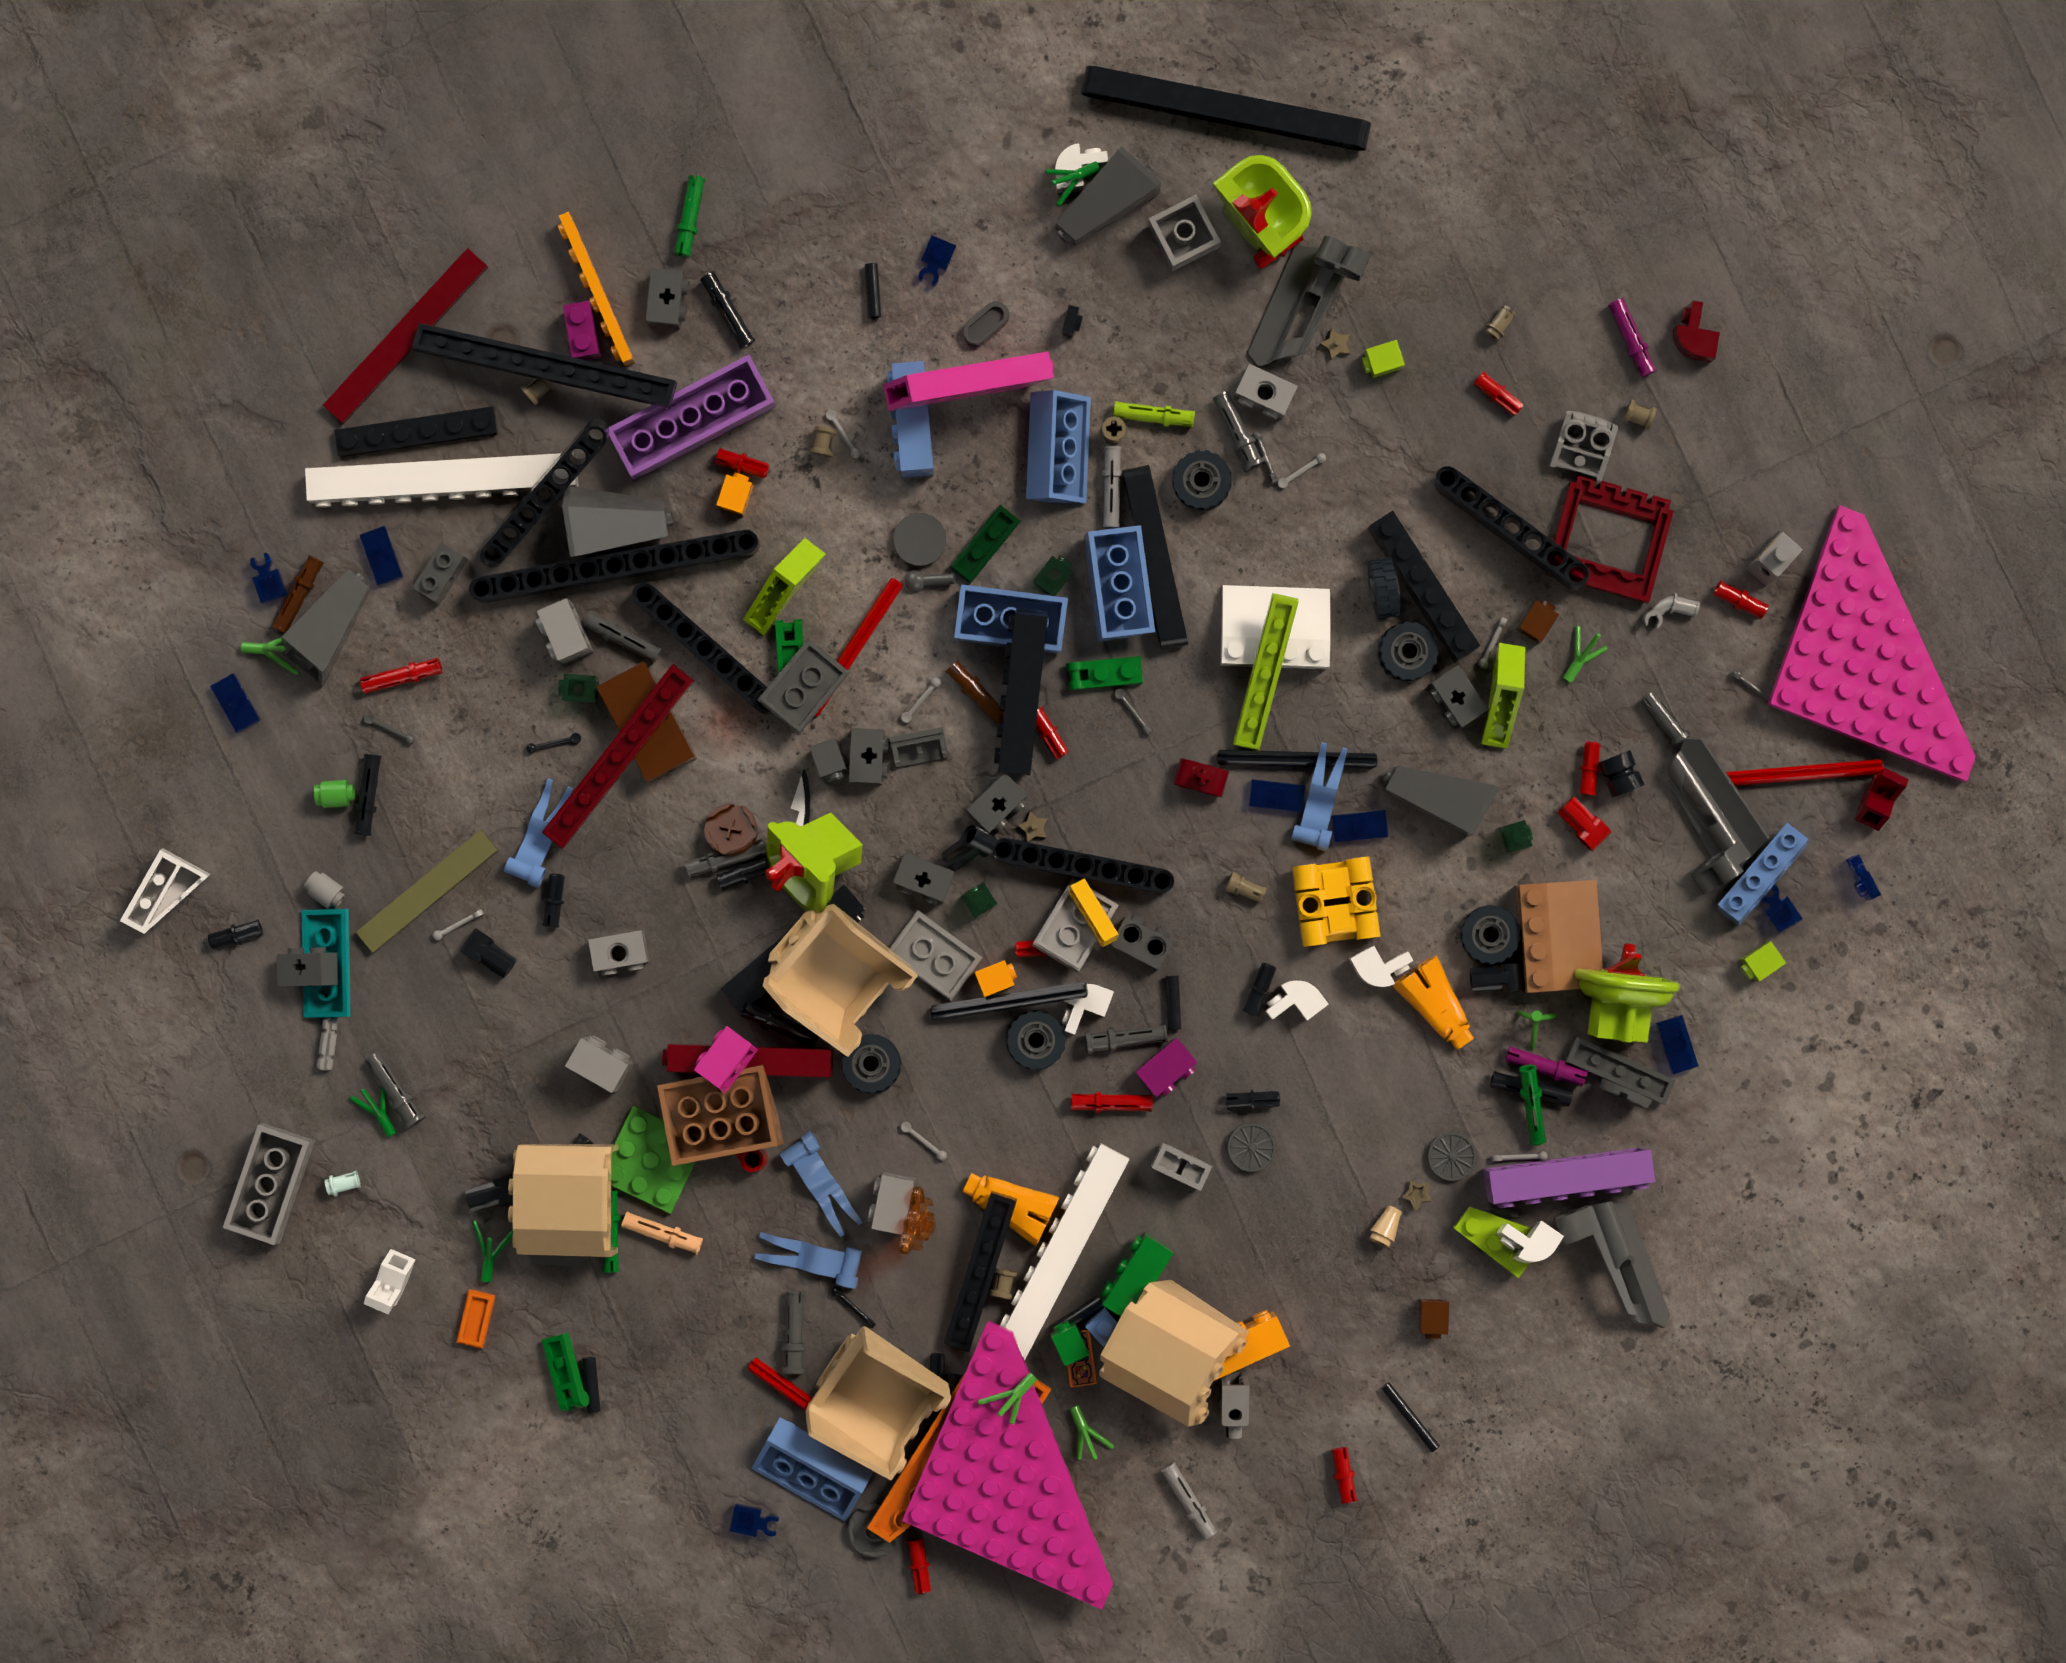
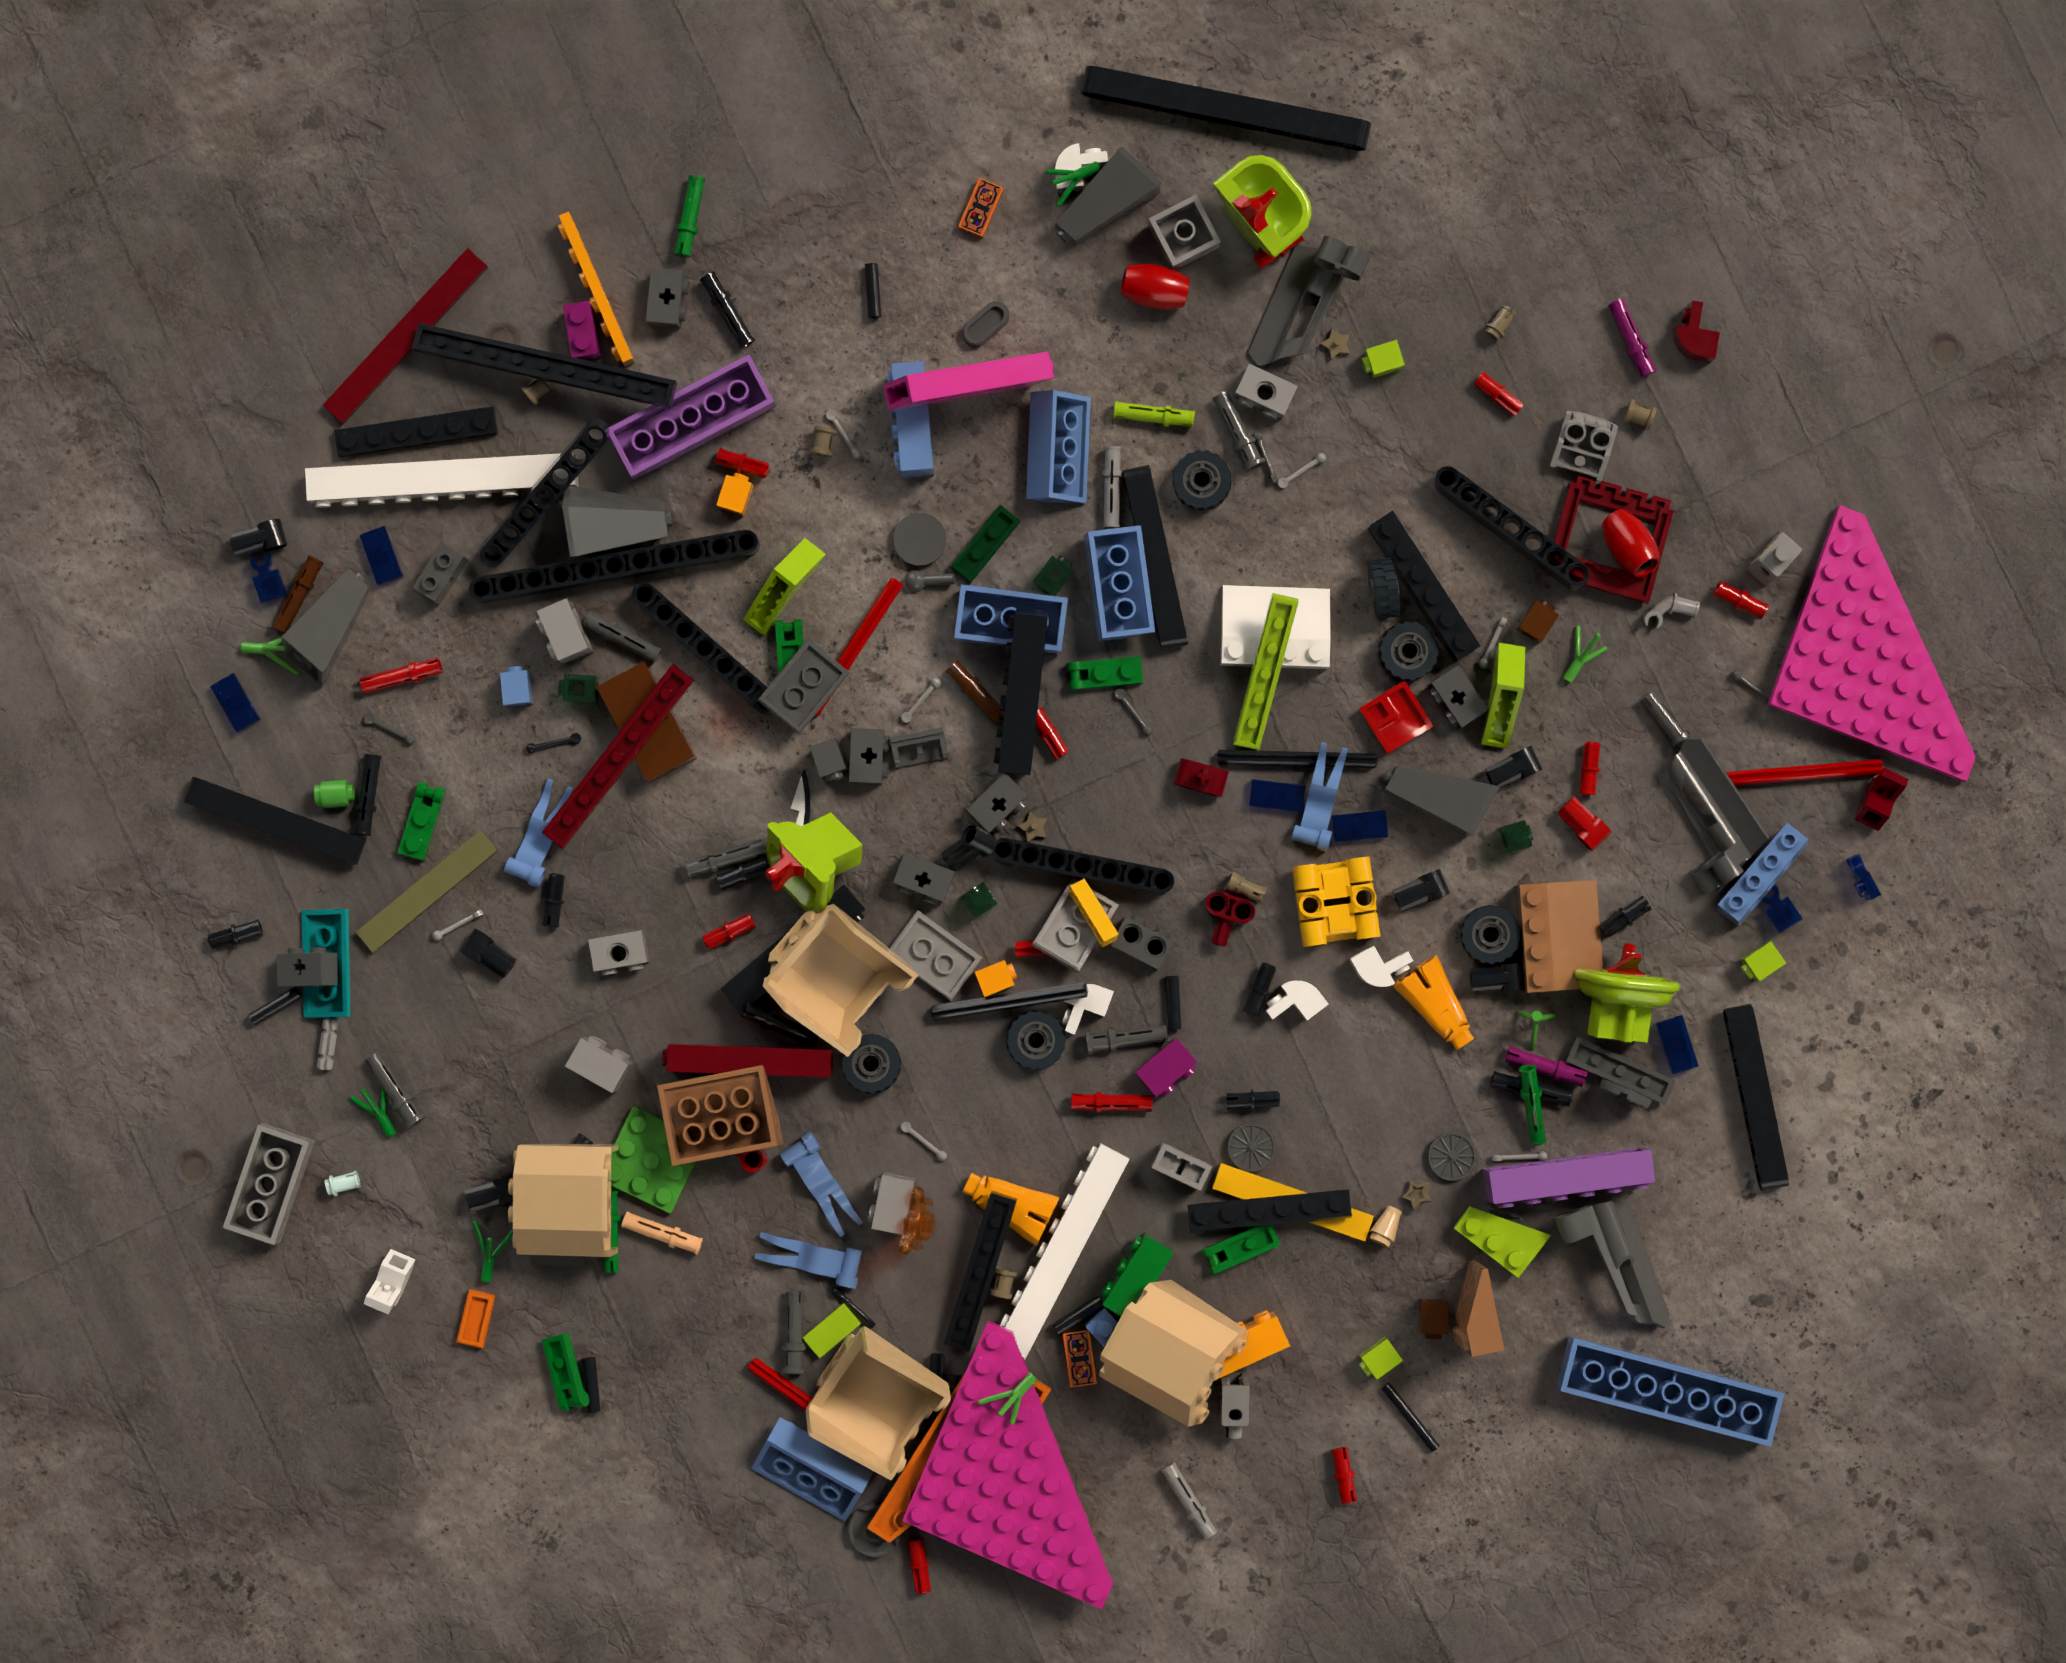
(161, 890): white wedge -> none
(266, 536): none -> black piece
(274, 820): none -> black beam
(275, 1006): none -> black piece
(324, 890): light grey brick -> none
(421, 821): none -> green plate
(516, 687): none -> medium blue brick
(725, 1059): dark pink brick -> none
(728, 931): none -> red axle
(730, 830): reddish brown tile -> none
(748, 1520): clear blue plate -> none
(831, 1330): none -> lime tile
(937, 256): clear blue plate -> none
(981, 207): none -> tile
(1069, 1342): green brick -> none
(1072, 321): black plate -> none
(1083, 1430): bright green plant -> none
(1119, 425): dark tan bush -> none
(1155, 286): none -> red piece
(1227, 916): none -> dark red beam
(1240, 1247): none -> green plate
(1250, 1186): none -> yellow tile
(1269, 1211): none -> black plate
(1379, 1358): none -> lime brick
(1396, 717): none -> red plate
(1426, 888): none -> black piece
(1476, 1315): none -> medium nougat slope
(1517, 766): none -> black piece
(1534, 1247): white brick -> none
(1621, 773): black wheel -> none
(1625, 916): none -> black axle
(1630, 543): none -> red piece
(1670, 1391): none -> medium blue brick
(1756, 1097): none -> black beam

